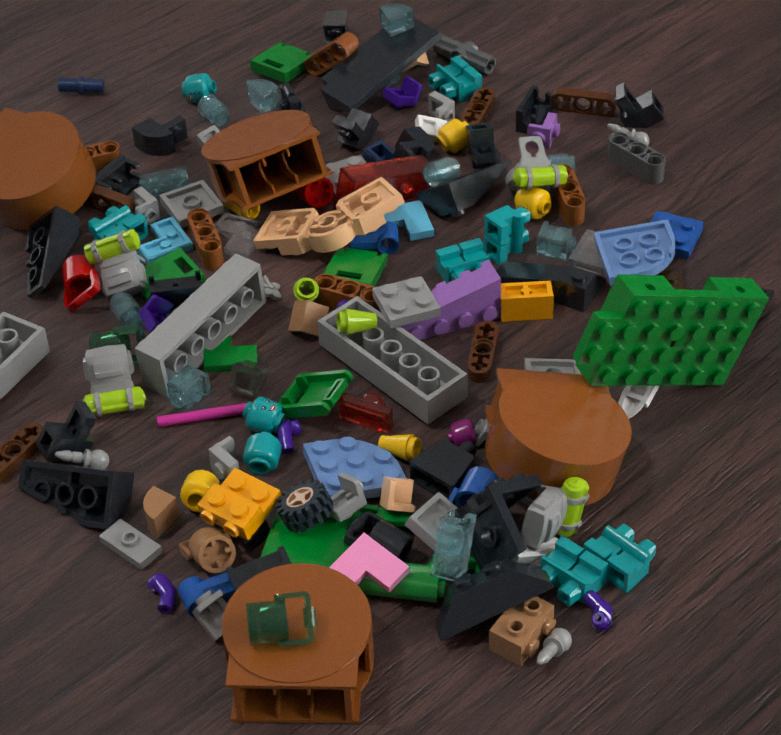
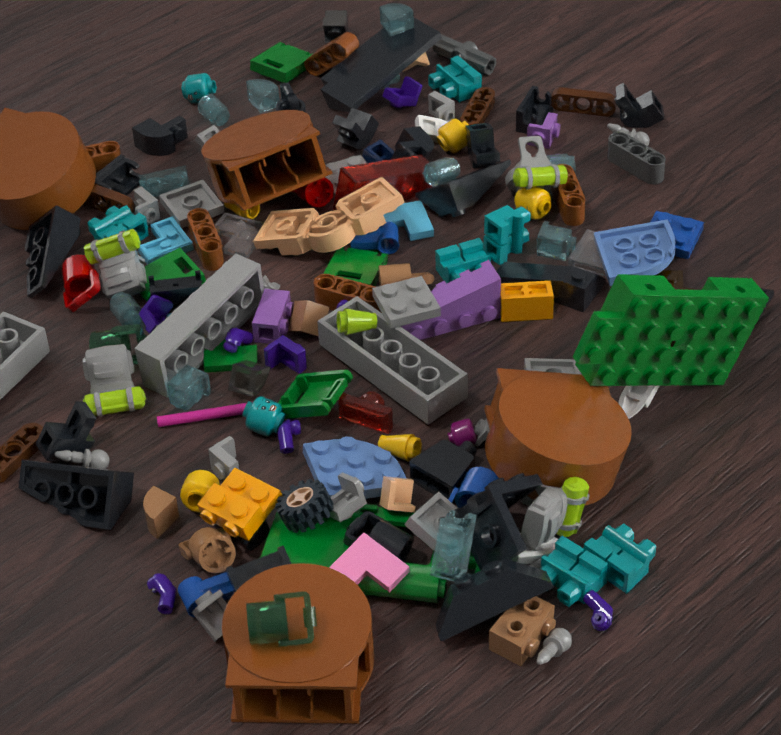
(81, 85): dark blue pin -> none
(130, 544): light grey plate -> none
(235, 338): none -> dark purple arm
(262, 453): teal head -> none
(272, 316): none -> medium lavender brick
(286, 352): none -> dark purple bracket
(308, 288): lime cone -> none
(399, 272): none -> medium nougat piece
(487, 359): reddish brown beam -> none

